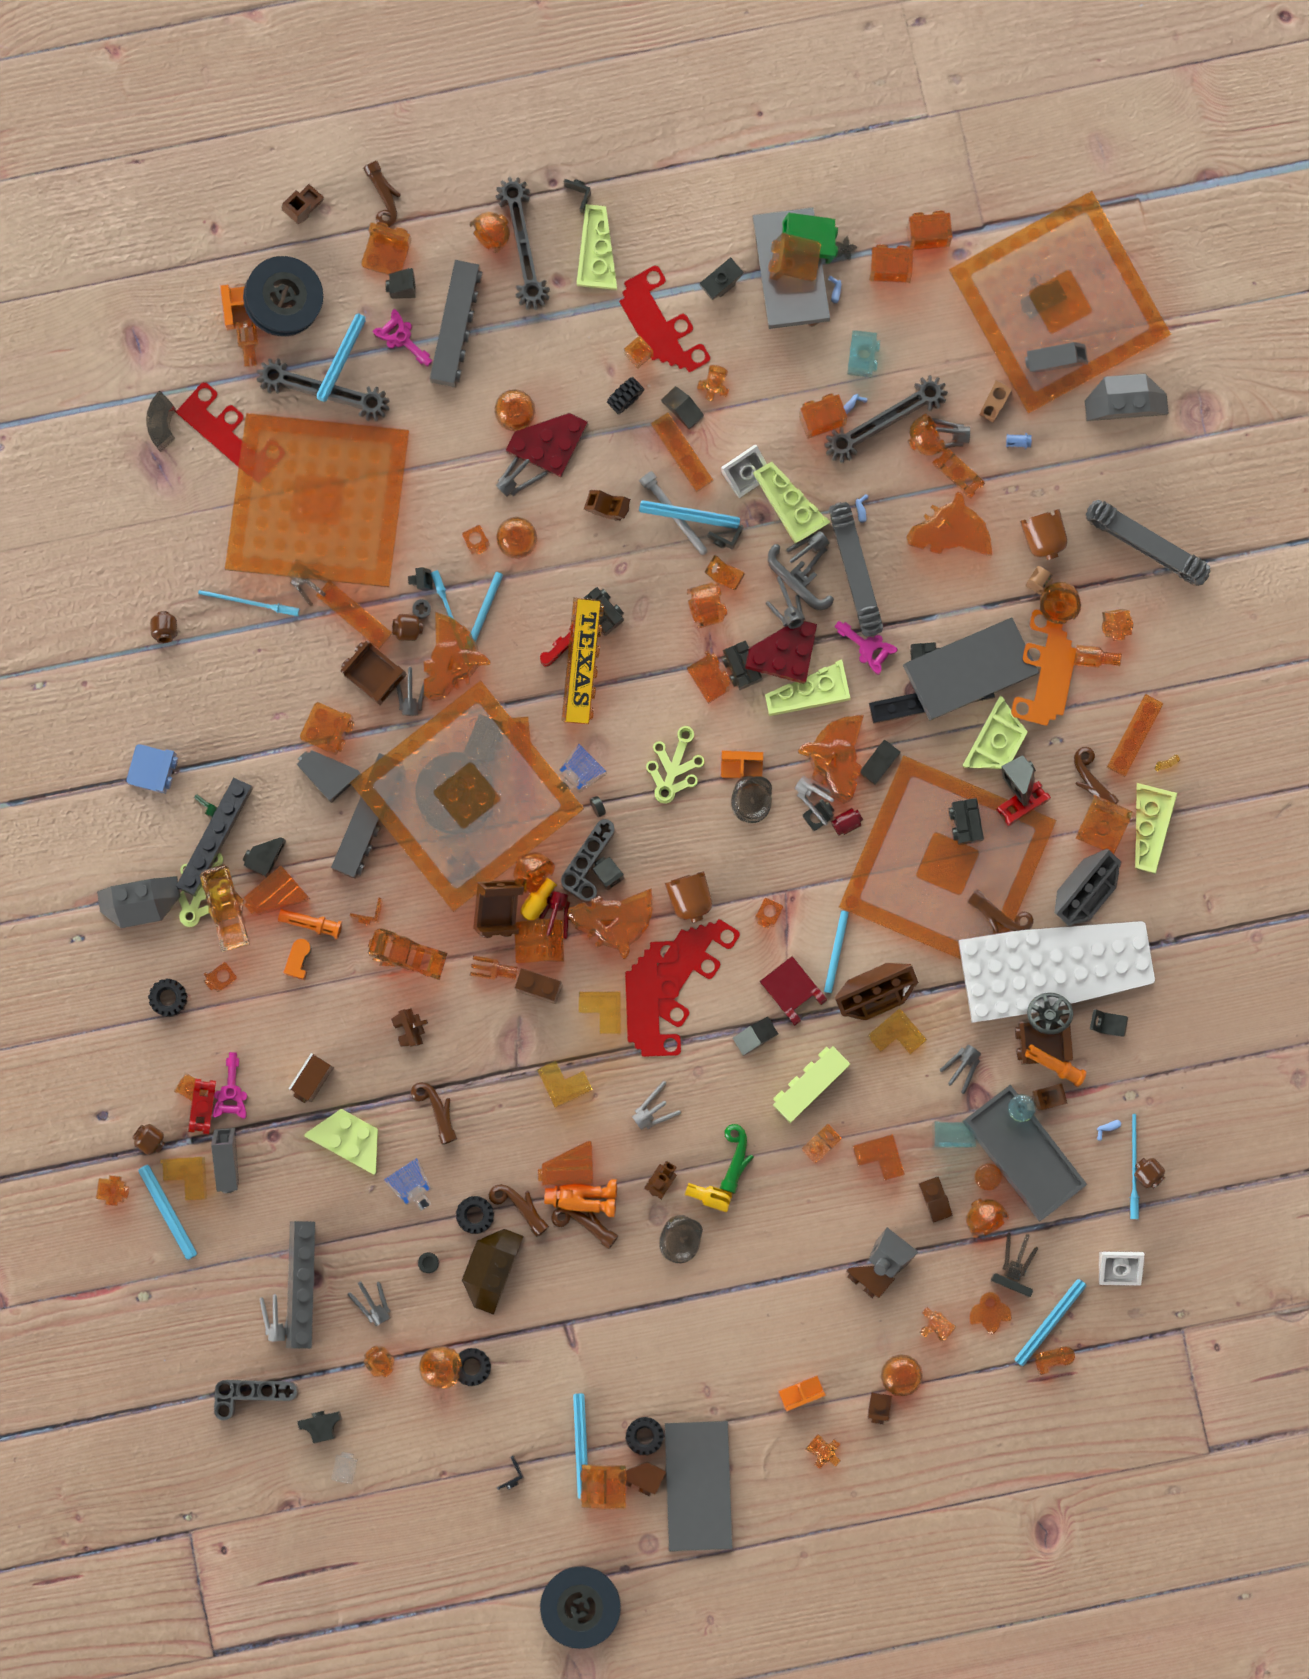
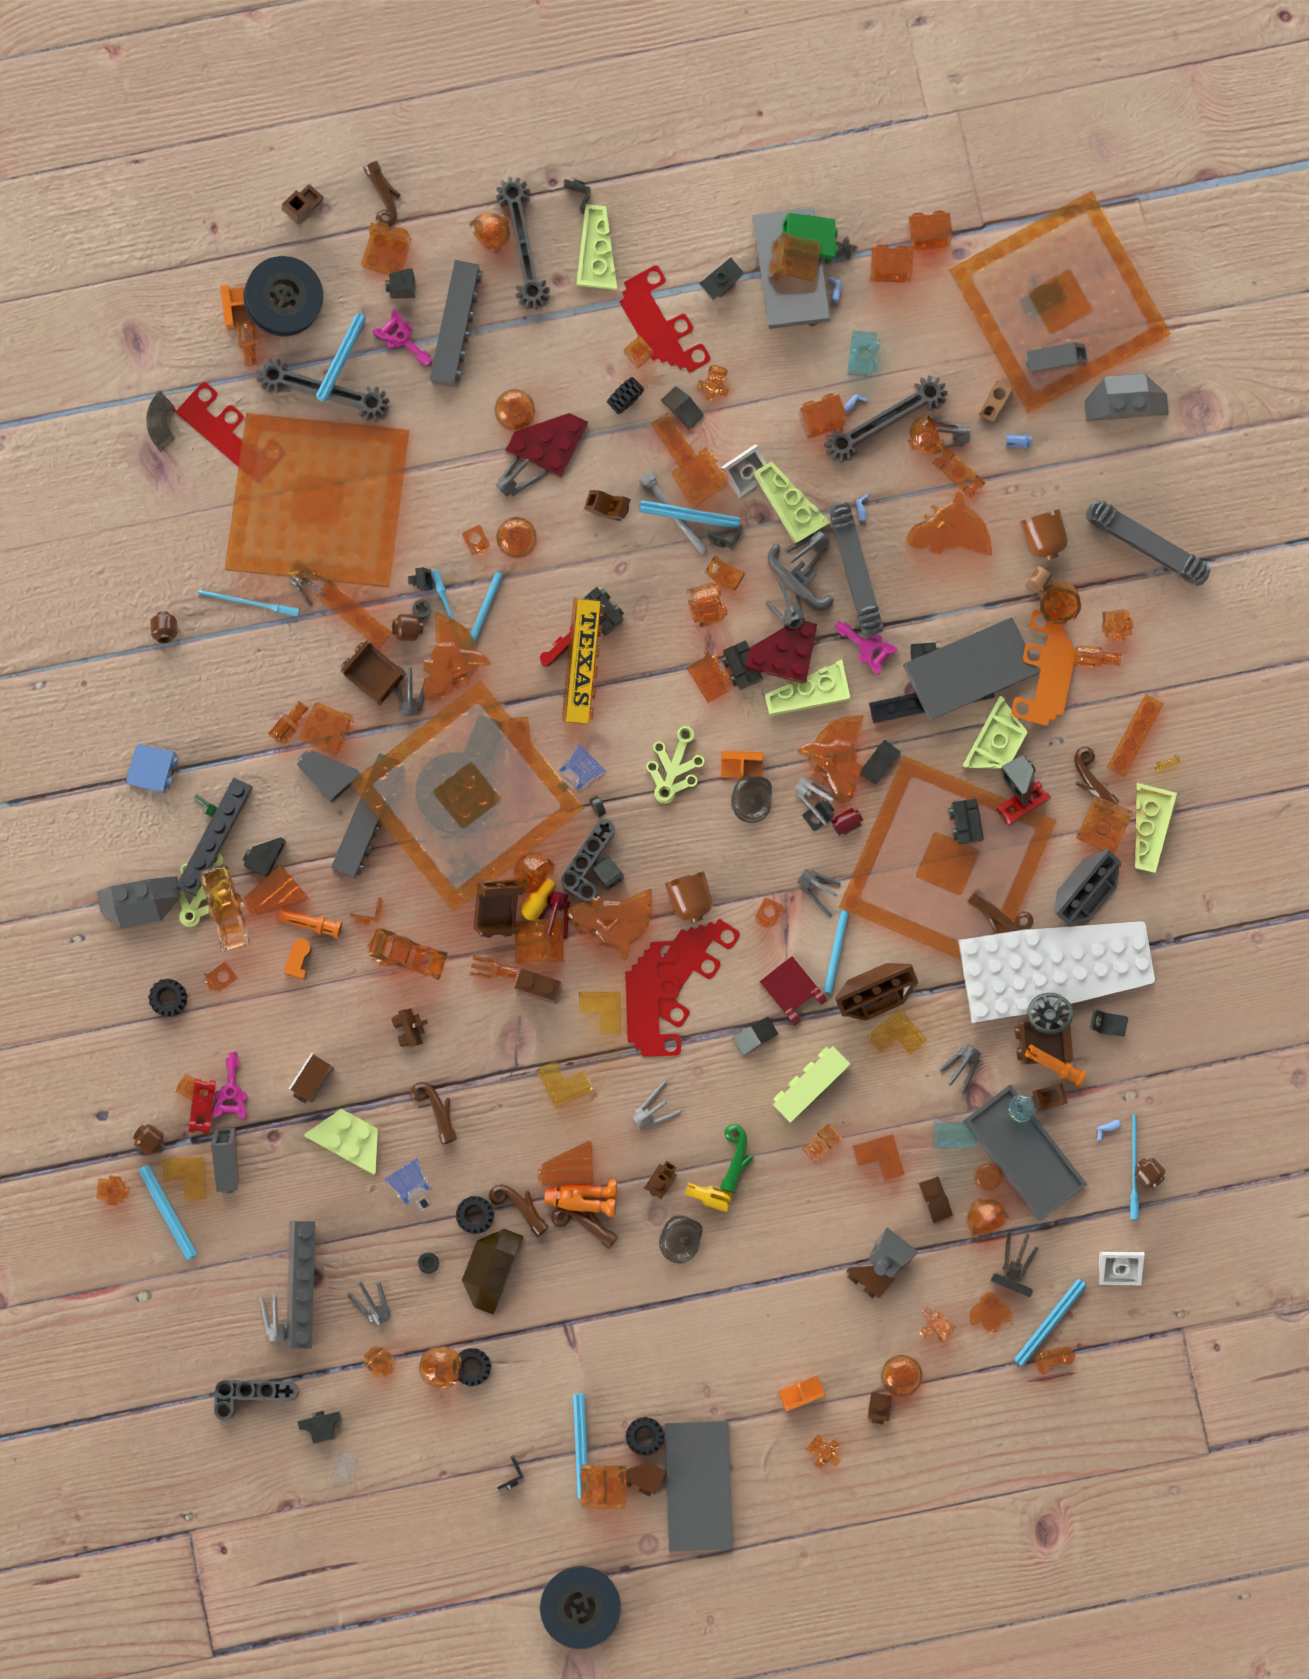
(288, 724): none -> clear orange arm
(700, 477): none -> clear orange bracket
(810, 879): none -> dark grey plant

